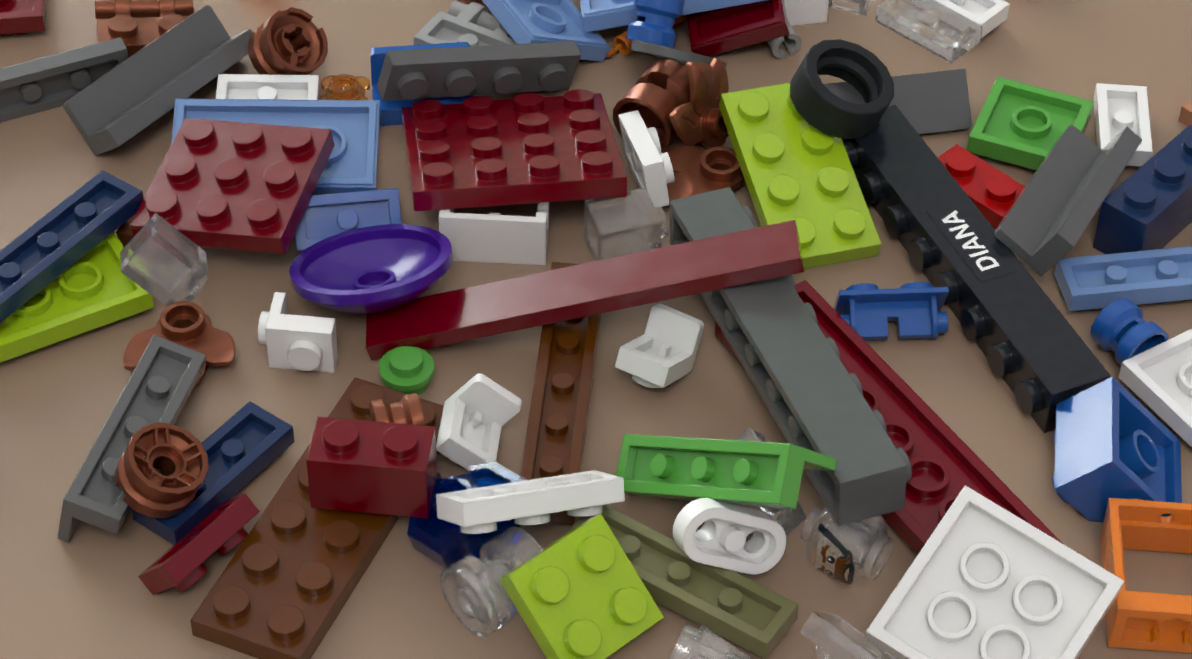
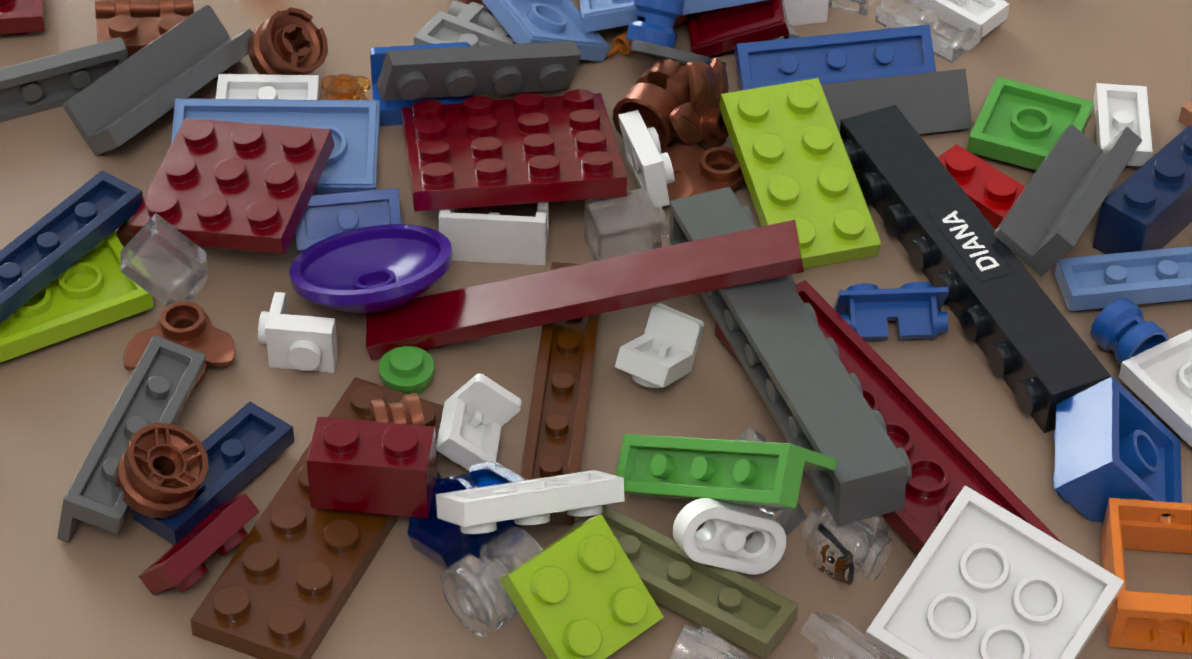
(830, 112): black tyre -> none
(836, 57): none -> blue plate

